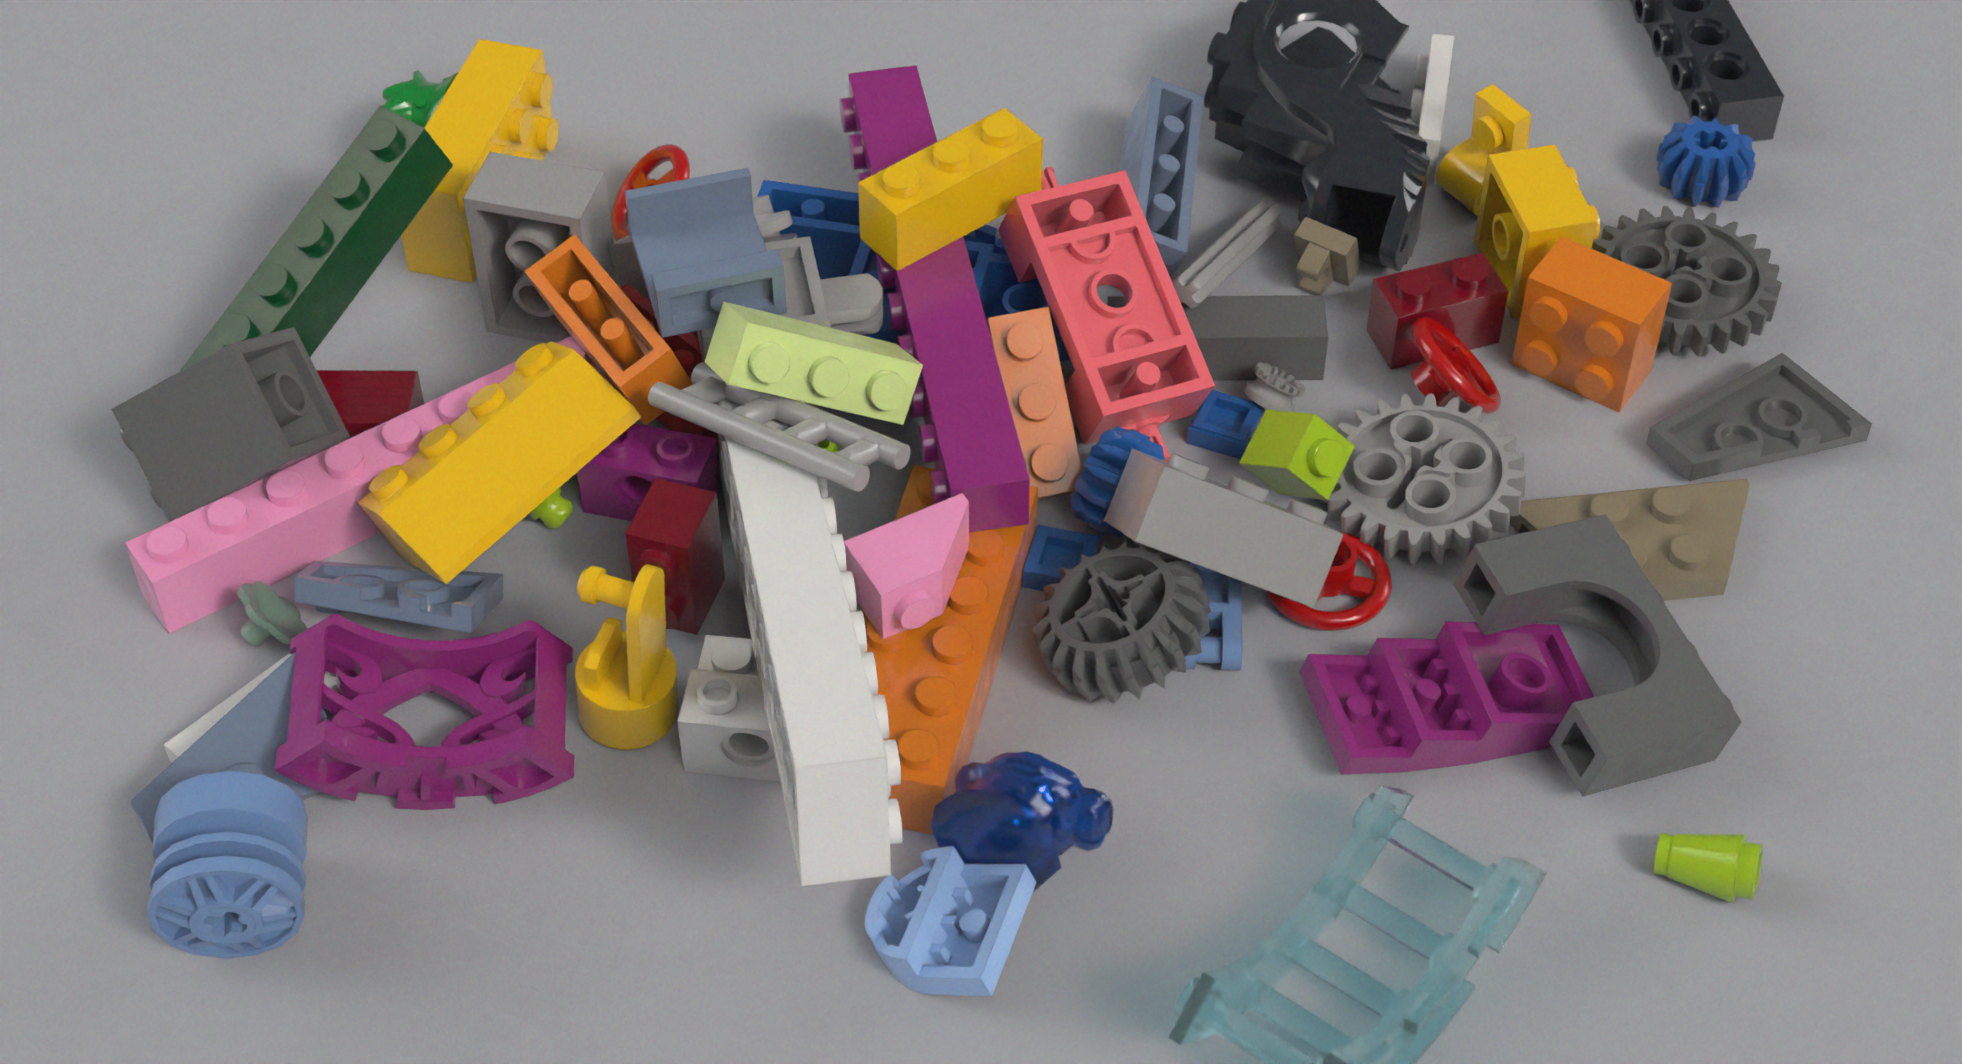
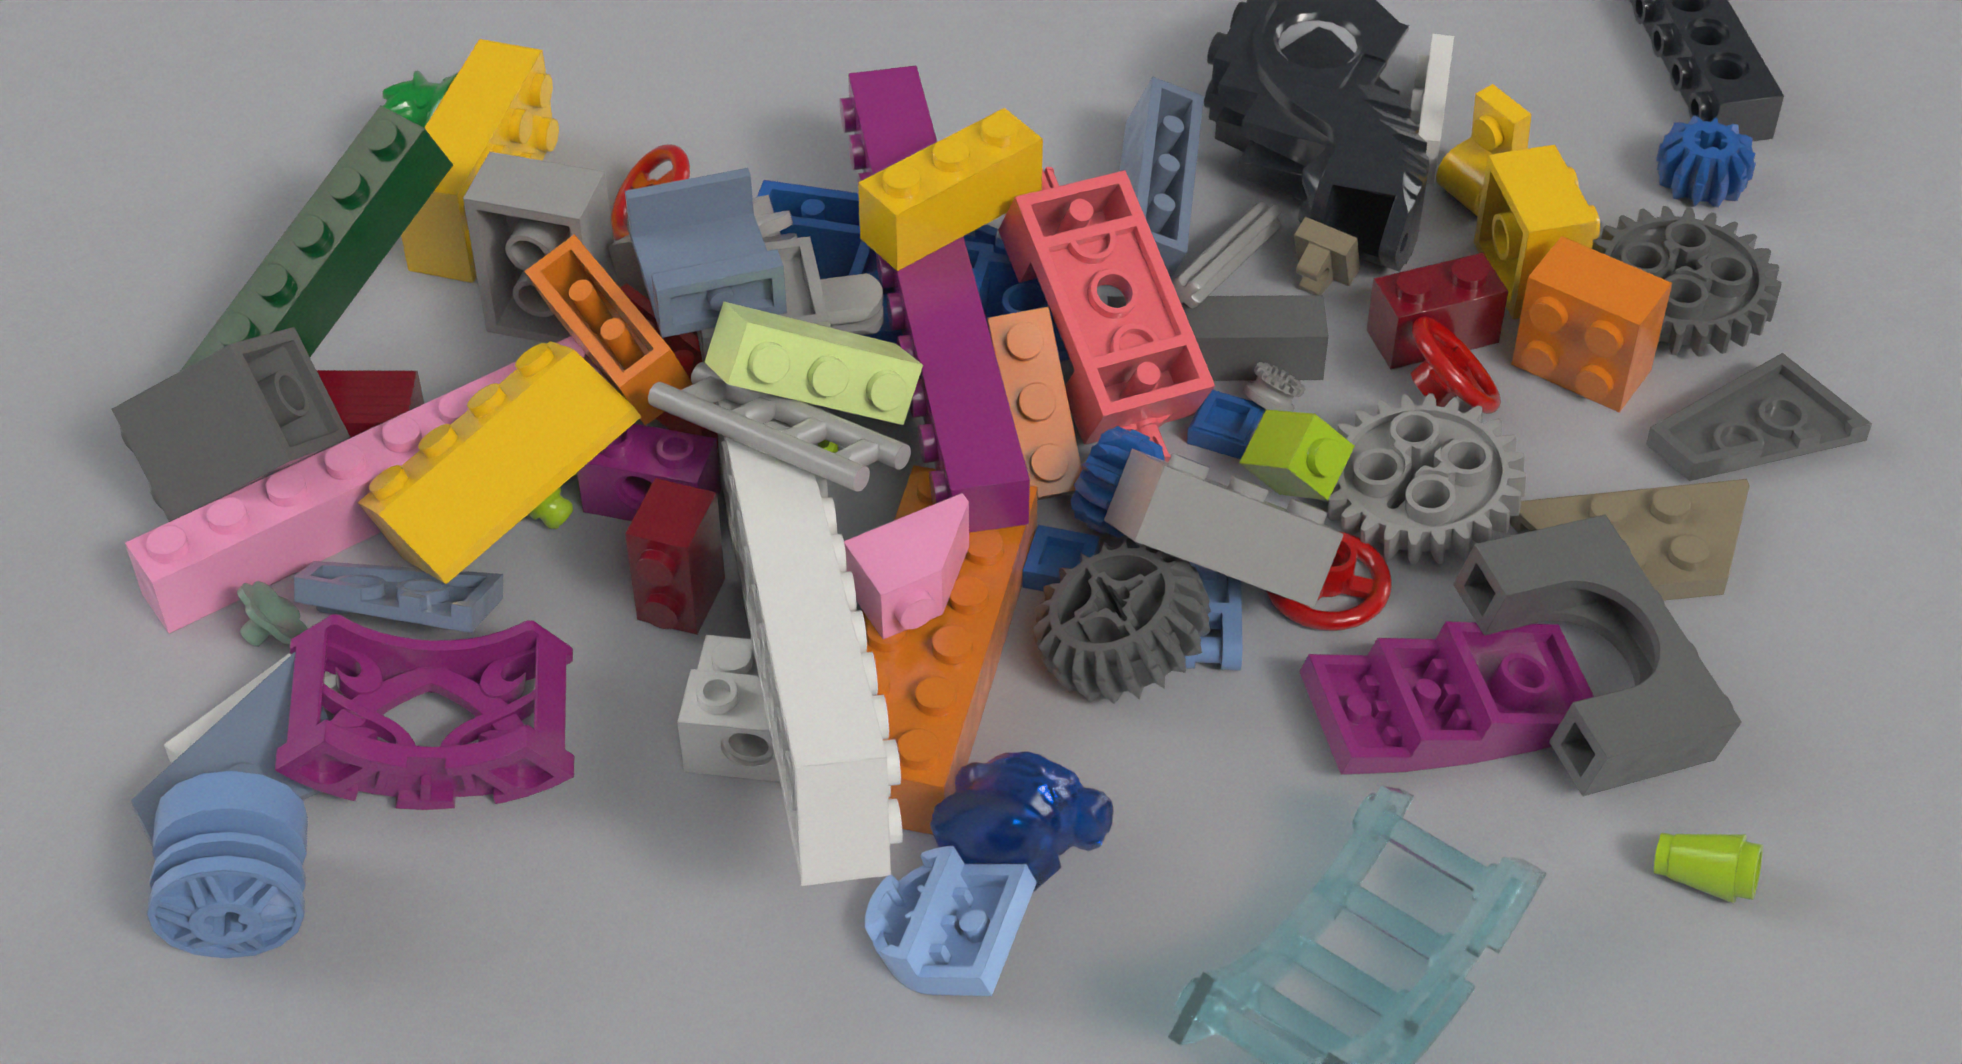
(630, 675): yellow piece -> none

